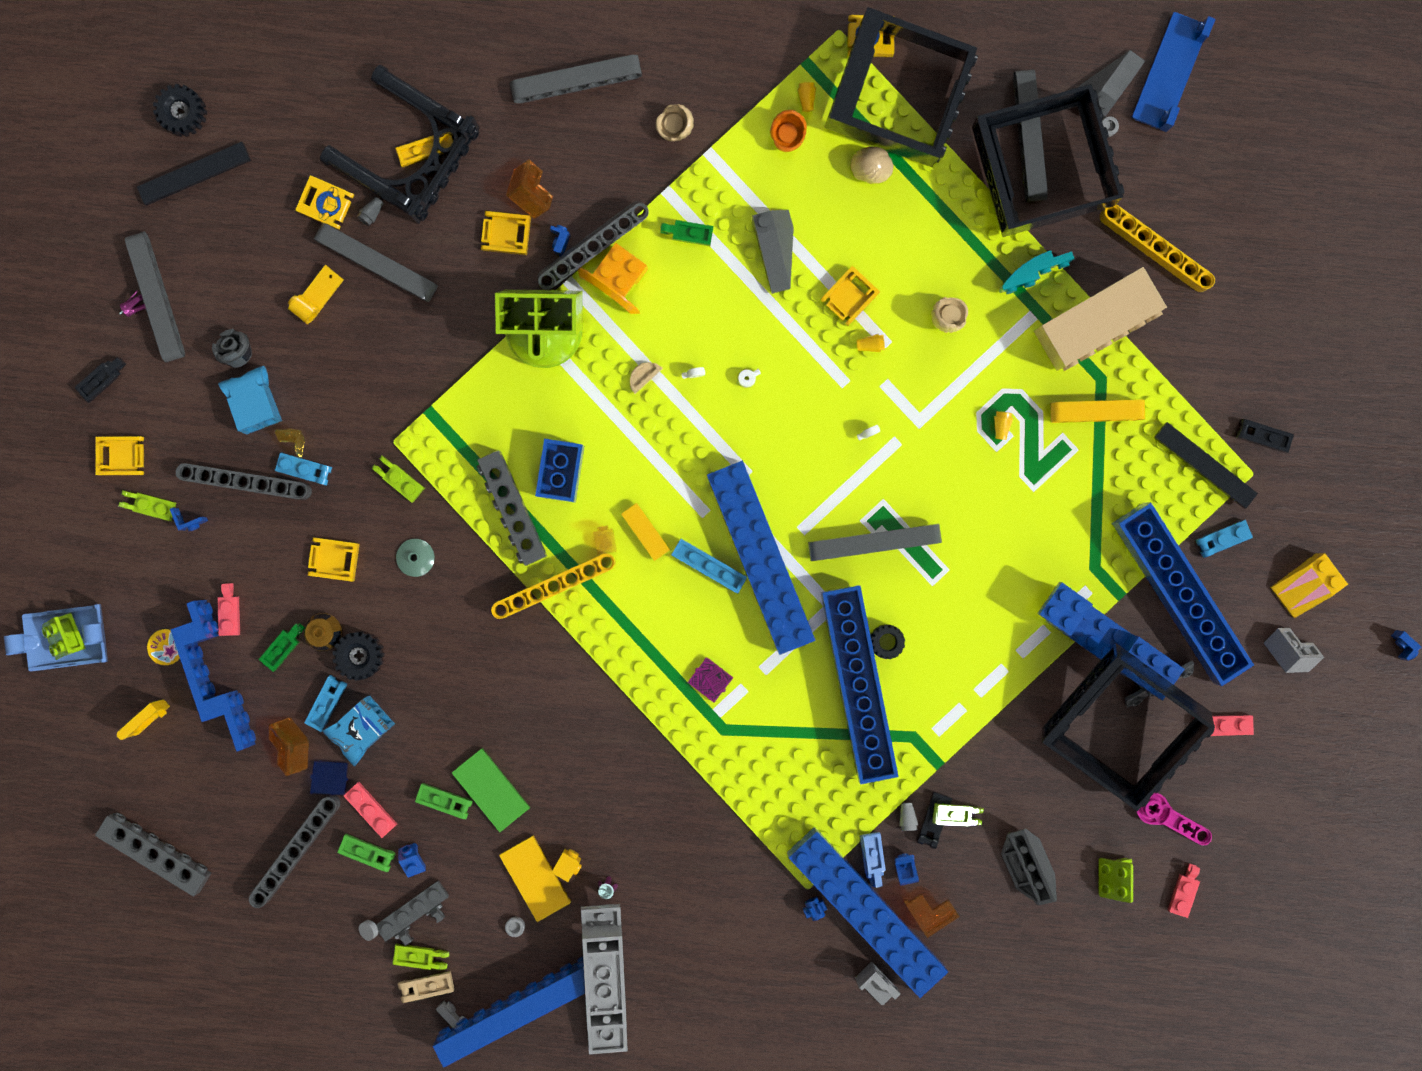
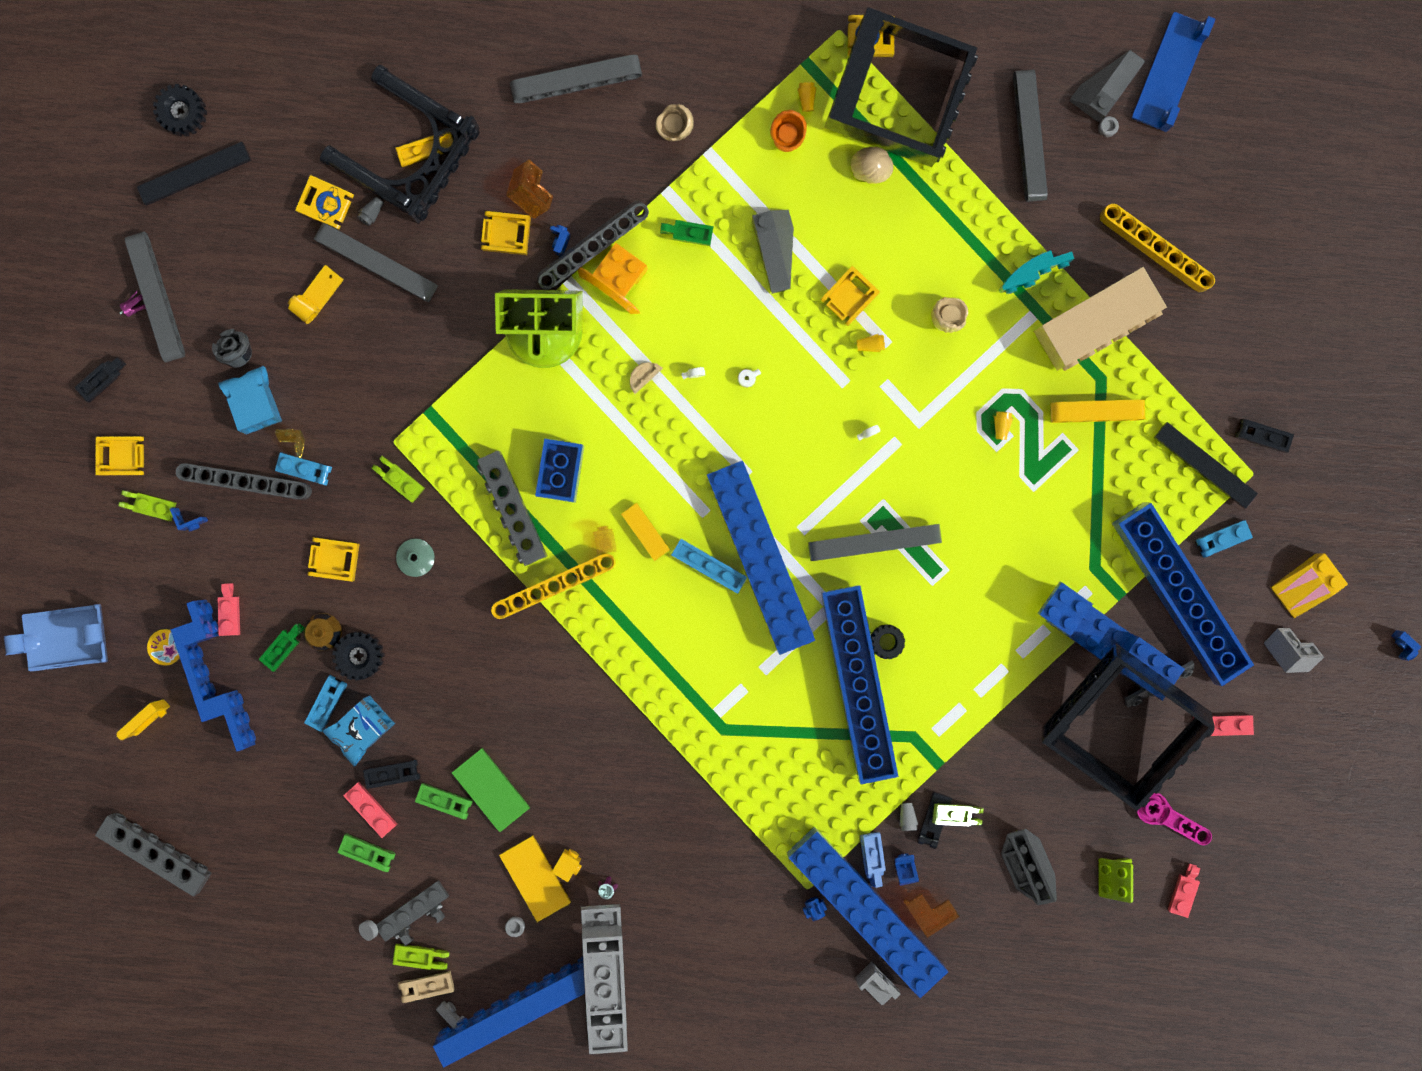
(62, 636): lime bracket -> none
(288, 857): dark grey beam -> none
(291, 746): clear orange panel -> none
(329, 778): clear blue piece -> none
(390, 774): none -> black plate
(411, 860): blue bracket -> none
(710, 679): magenta piece -> none
(996, 172): black door -> none

